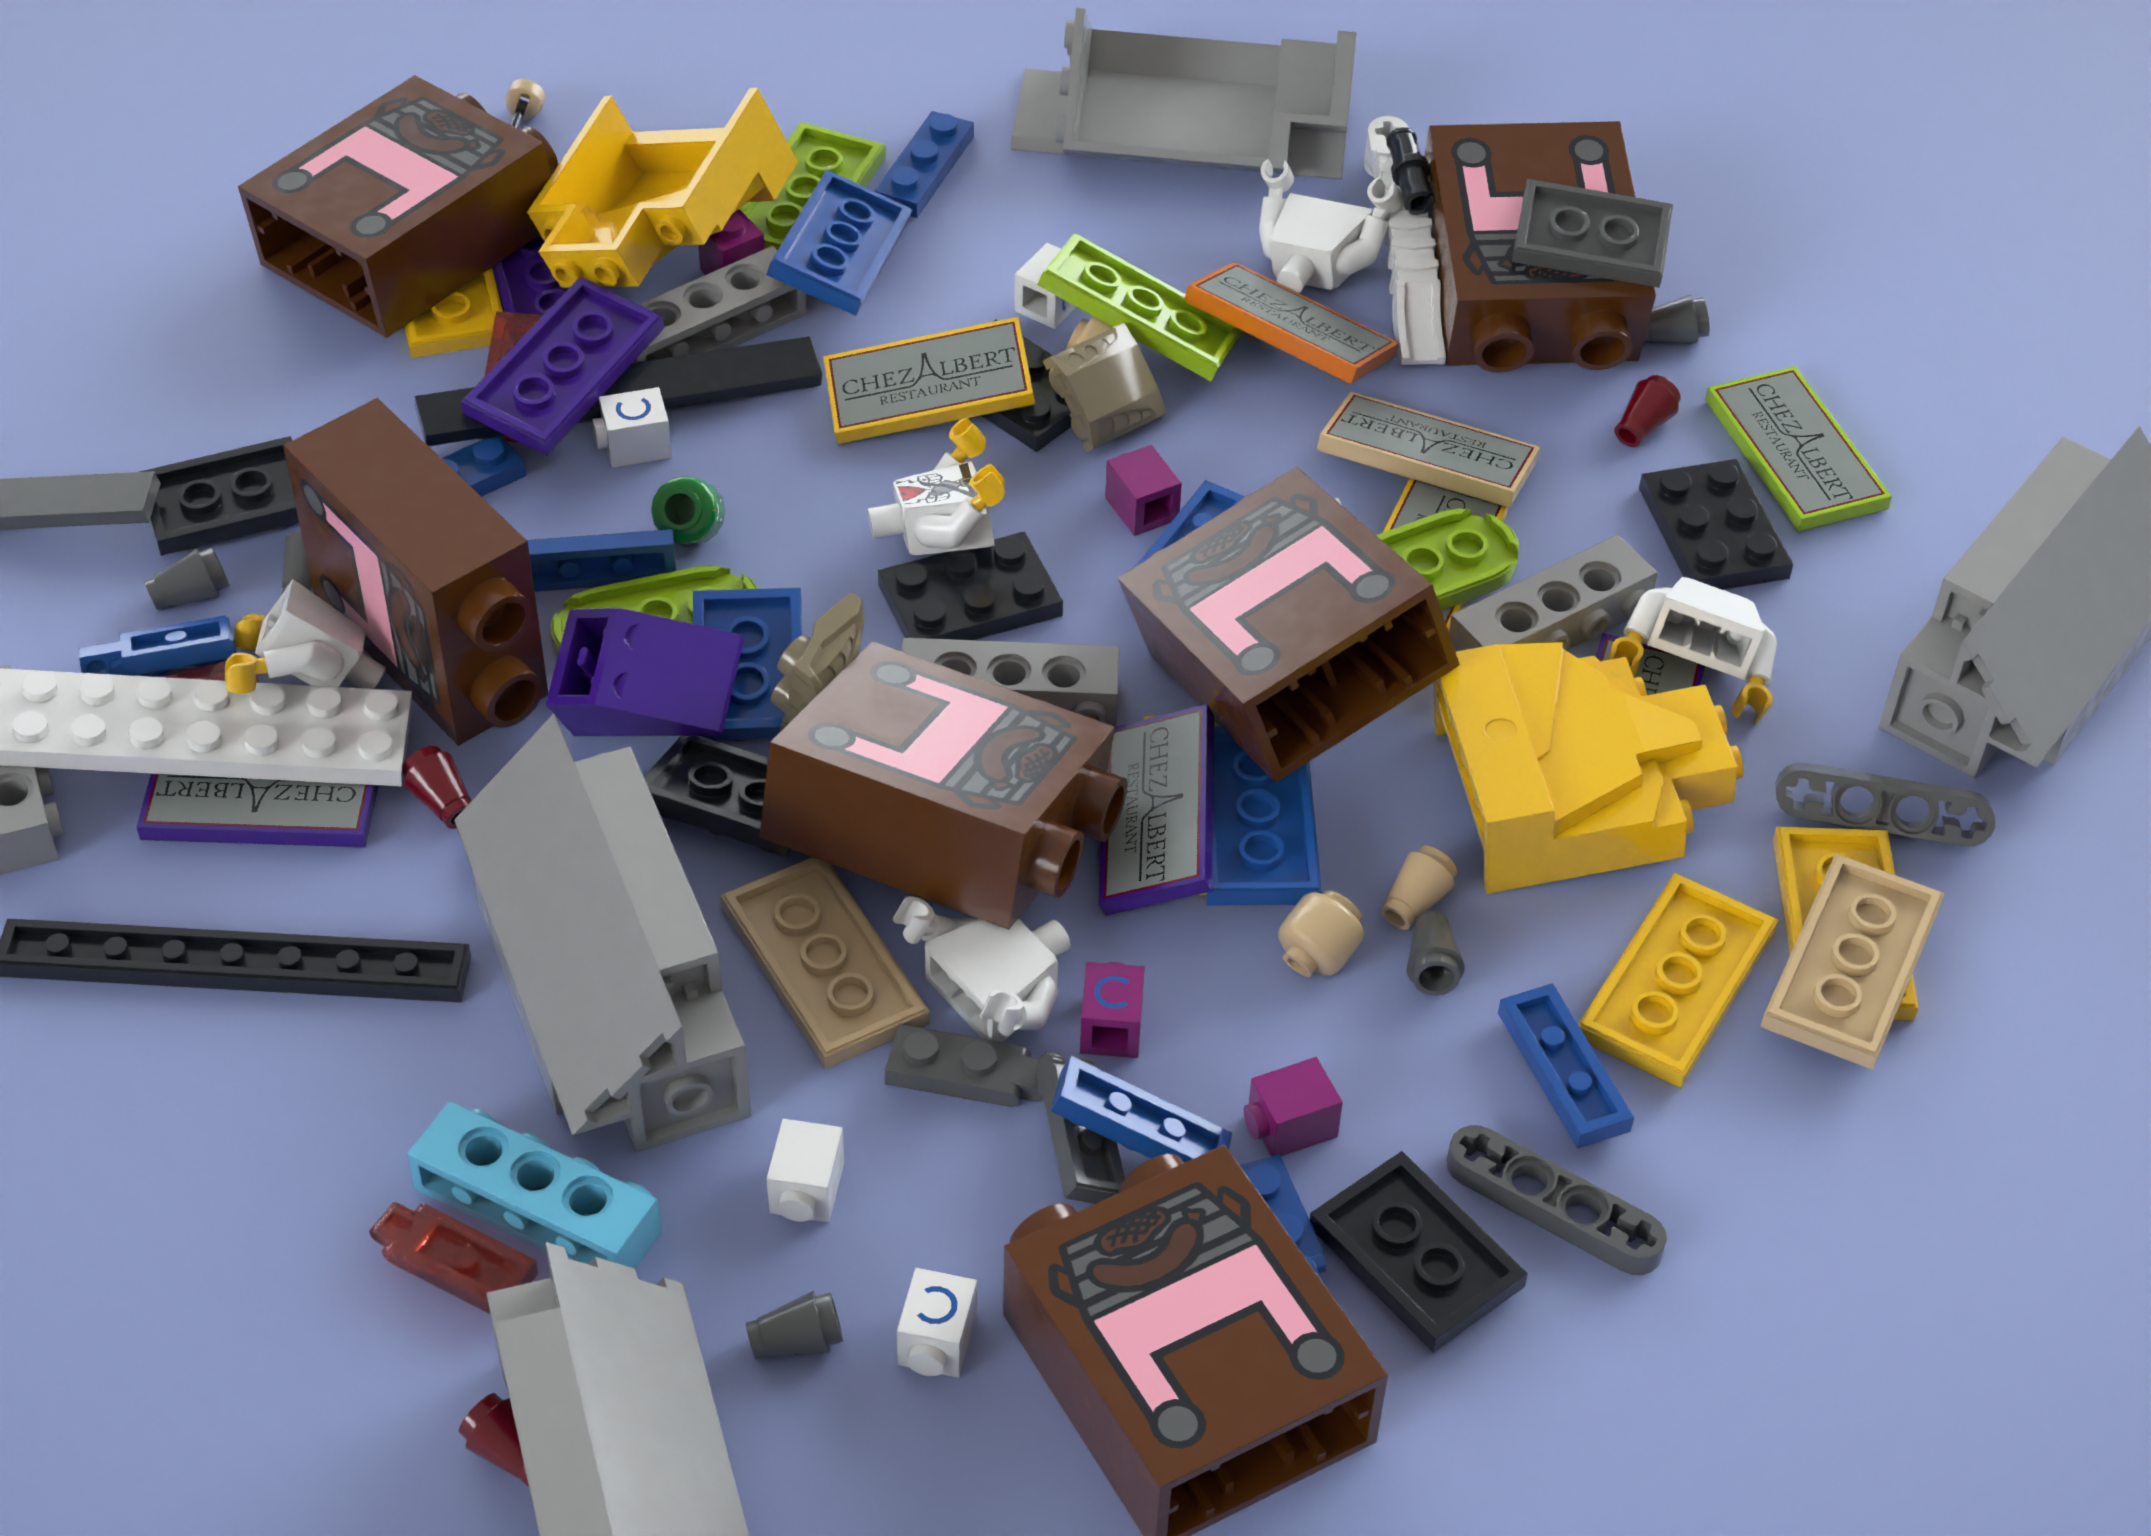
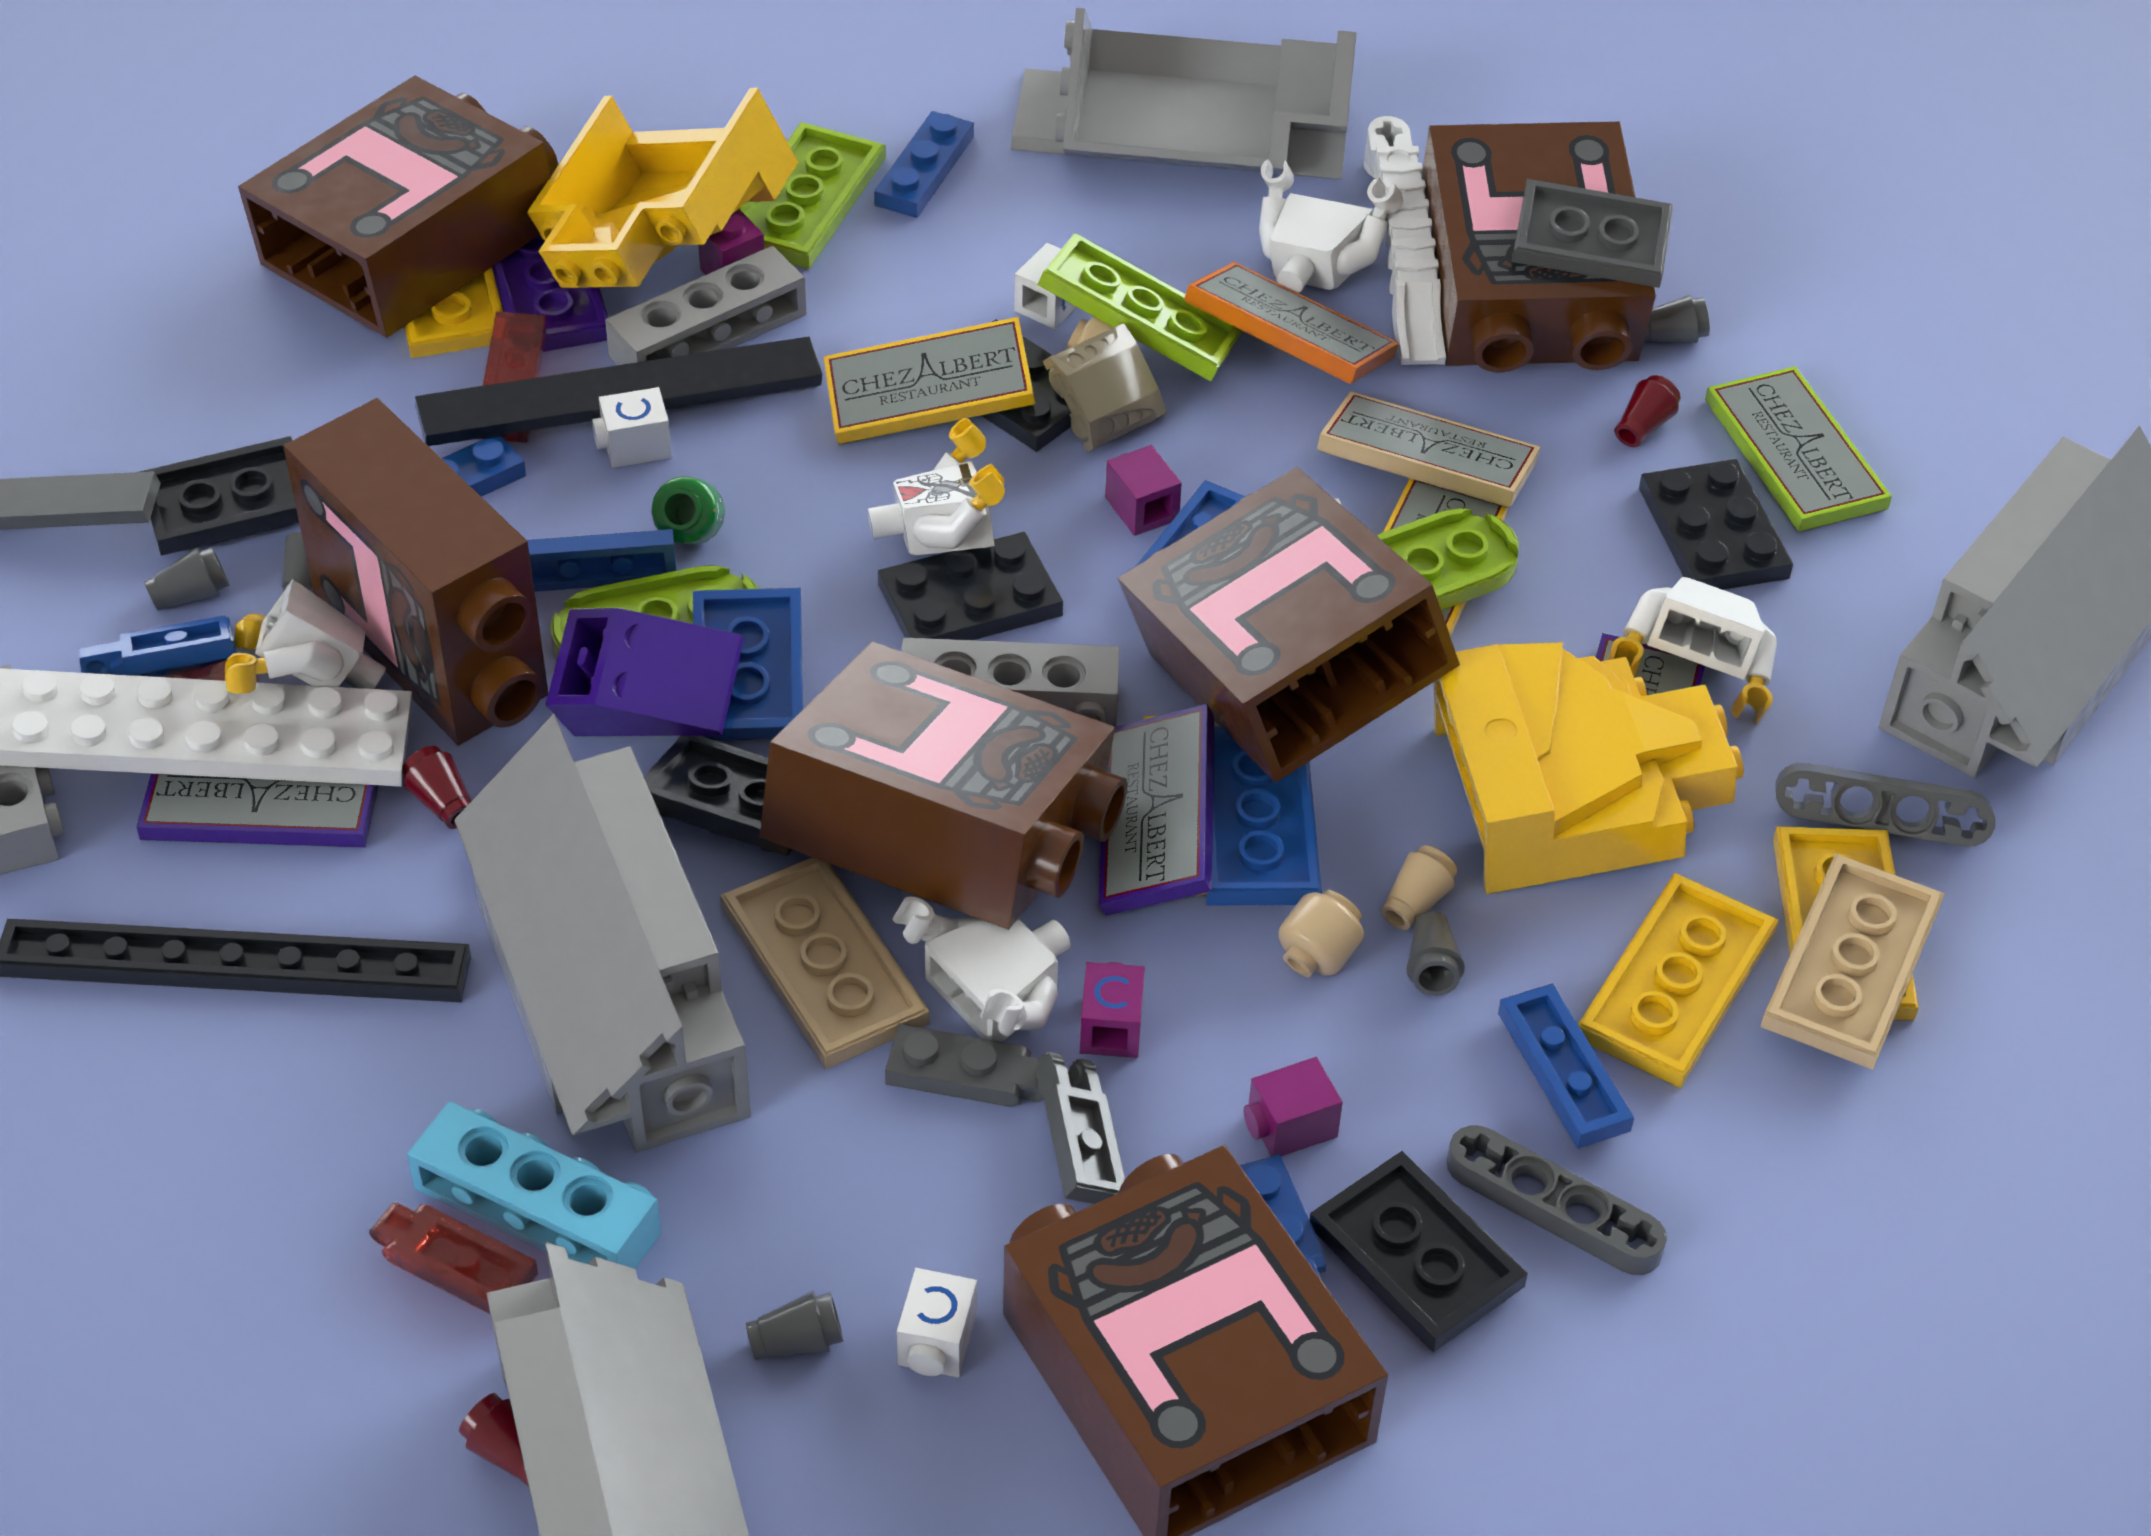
(520, 108): tan hinge -> none
(562, 365): dark purple tile -> none
(805, 1170): white brick -> none
(816, 661): dark tan slope -> none
(840, 242): blue tile -> none
(1132, 1115): blue plate -> none
(1410, 171): black pin -> none
(1562, 603): light grey brick -> none

